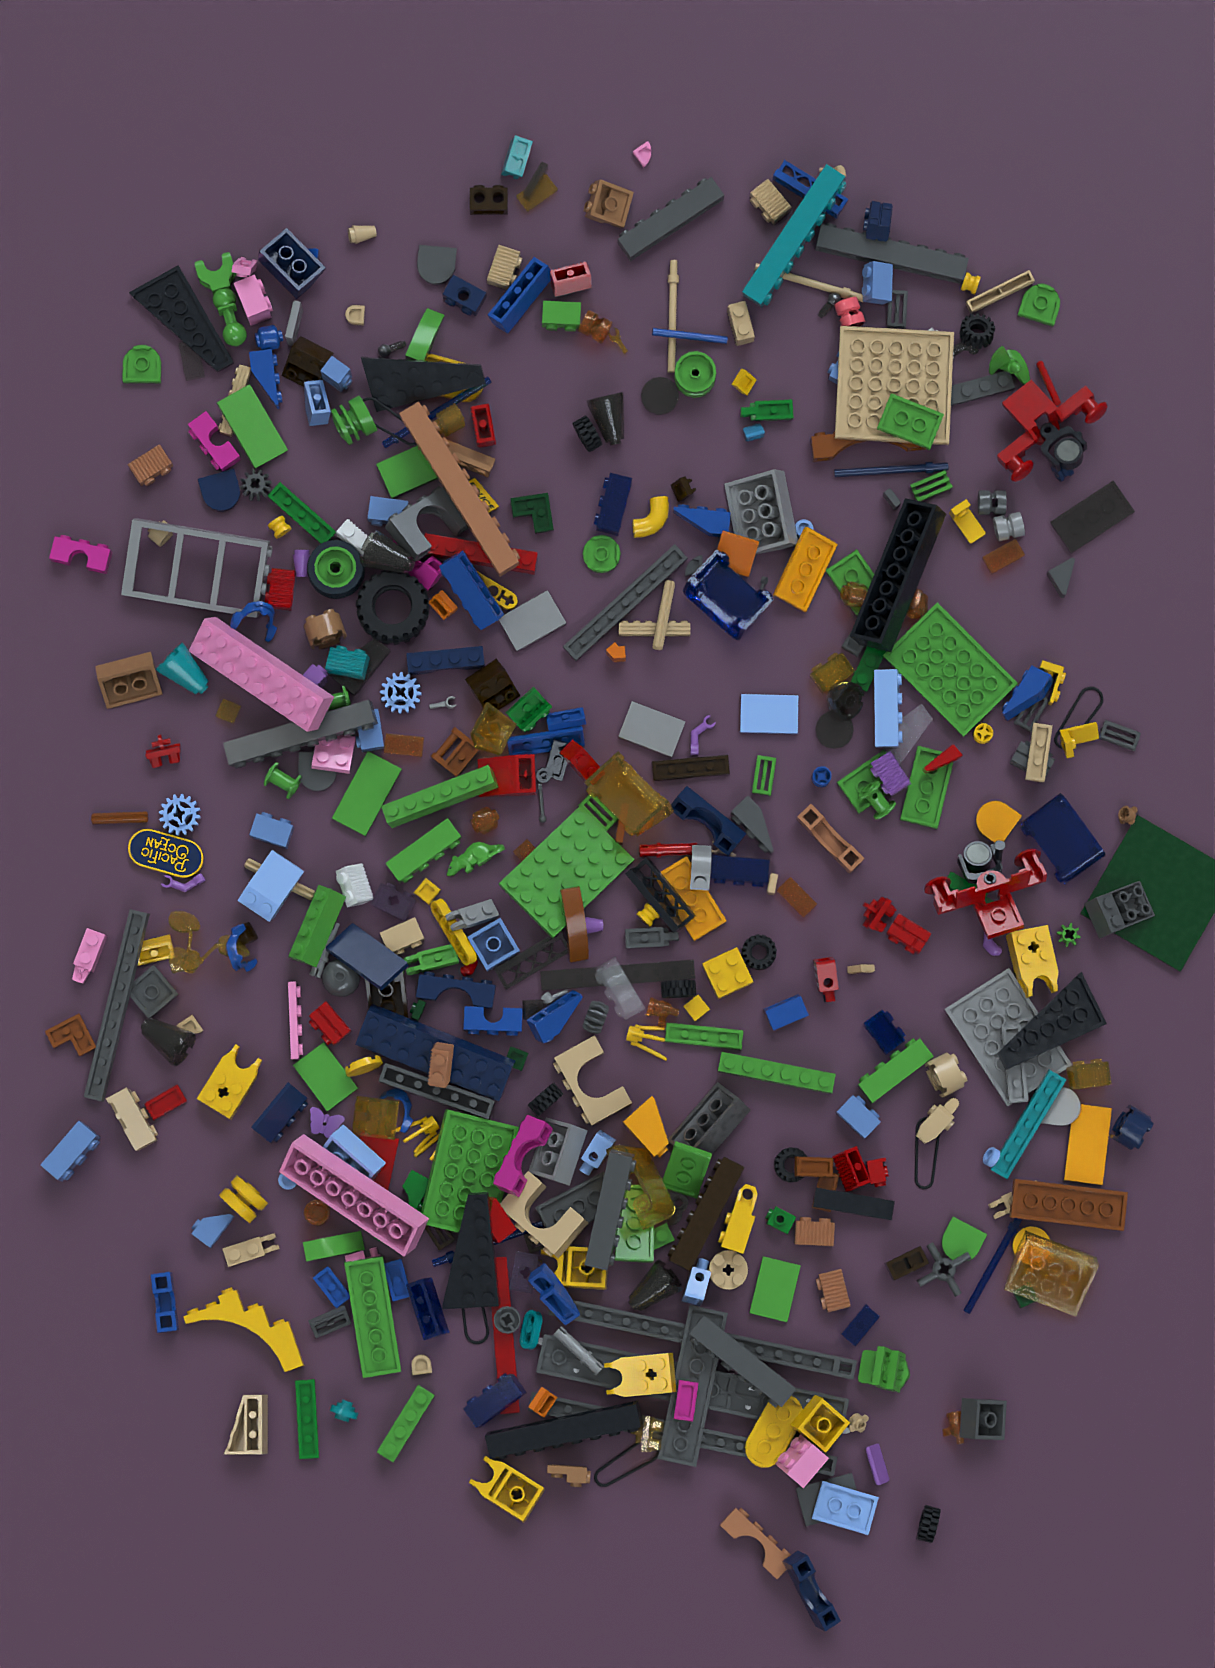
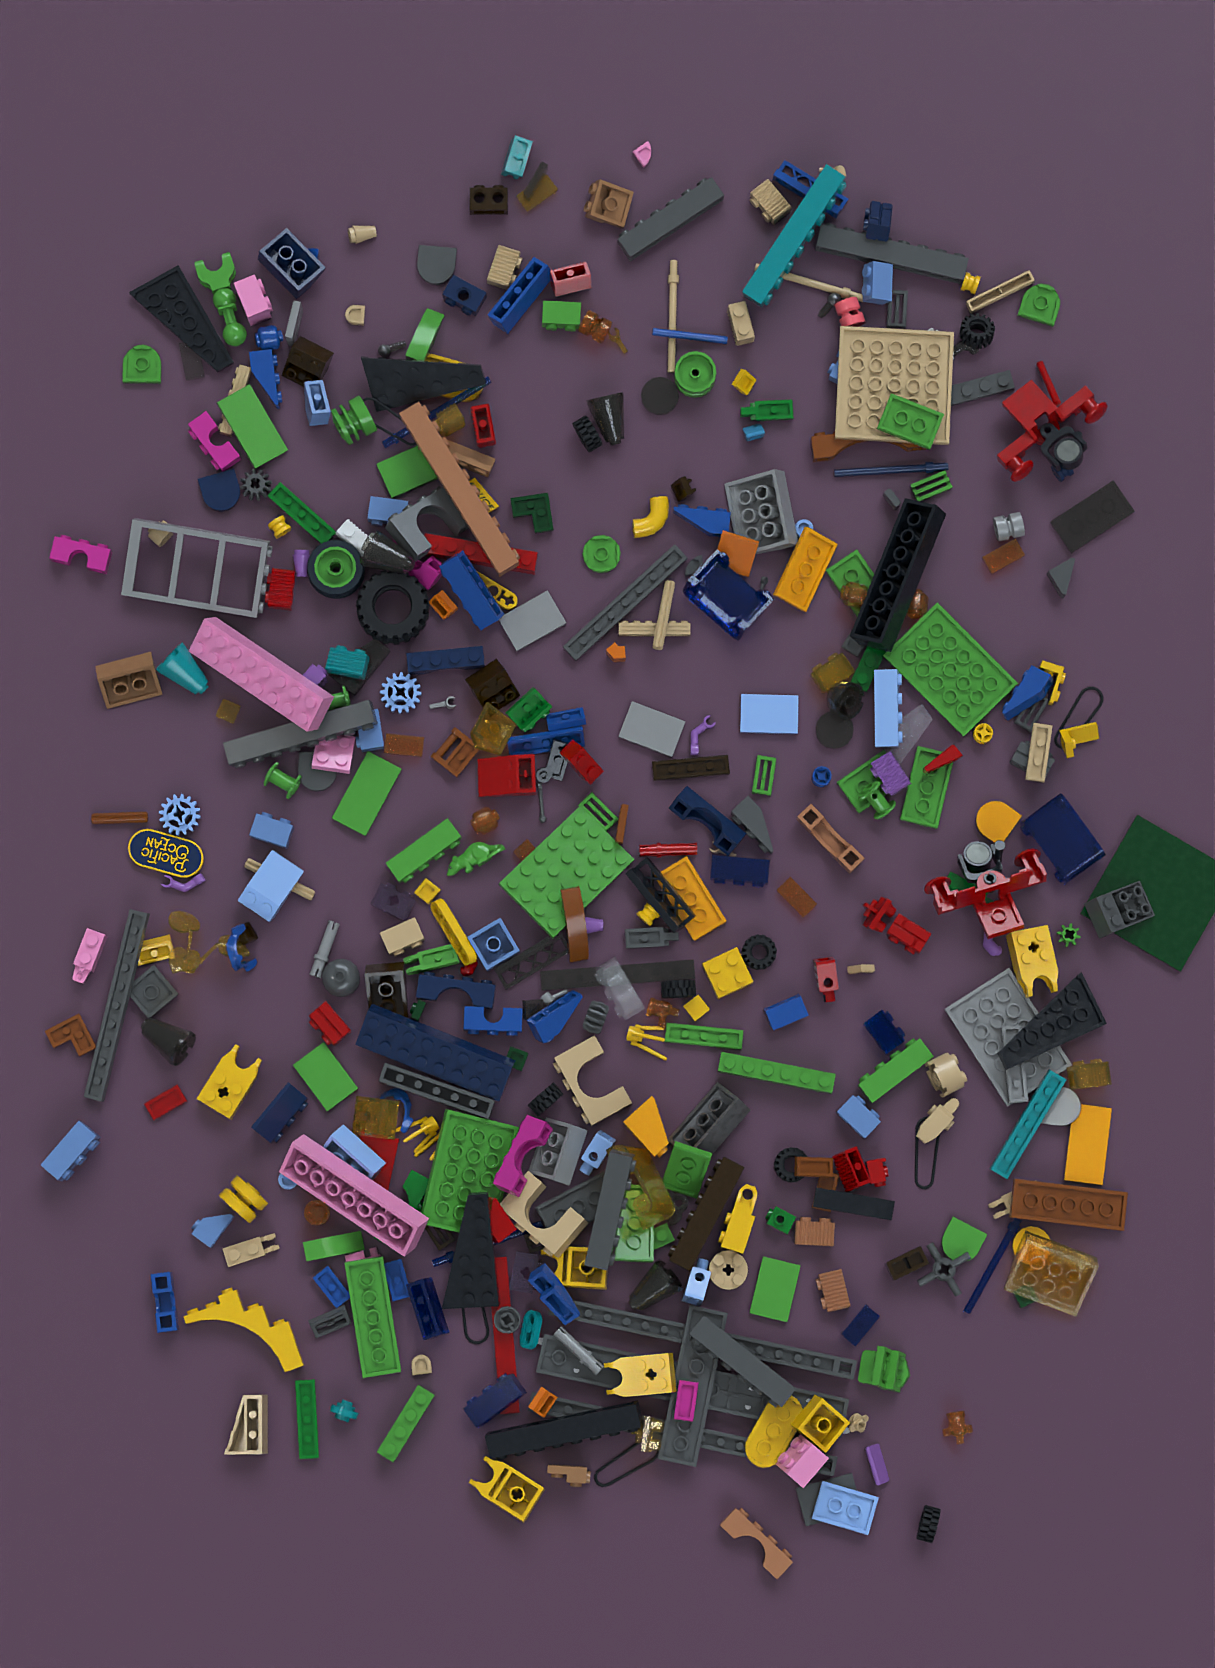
(133, 1118): tan wedge -> none
(150, 466): nougat brick -> none
(154, 755): red hips -> none
(191, 1025): tan tile -> none
(244, 267): bright pink hinge -> none
(265, 609): blue helmet -> none
(294, 1012): bright pink plate -> none
(317, 926): bright green slope -> none
(324, 629): medium nougat brick -> none
(332, 1122): medium lavender animal -> none
(336, 374): medium blue brick -> none
(354, 885): white brick -> none
(363, 1066): yellow tile -> none
(366, 956): dark blue tile -> none
(439, 796): bright green brick -> none
(440, 1064): nougat brick -> none
(473, 915): light grey hinge -> none
(613, 504): clear blue brick -> none
(628, 796): clear yellow windscreen -> none
(700, 867): light grey brick -> none
(772, 884): tan tile -> none
(818, 1606): dark blue arch -> none
(967, 522): yellow bracket -> none
(983, 1419): dark grey brick -> none
(985, 502): dark grey wheel -> none
(991, 1157): light blue tile -> none
(1011, 362): bright green piece -> none
(1127, 815): medium nougat plate -> none
(1131, 1128): dark blue brick -> none
(1135, 741): dark grey tile -> none

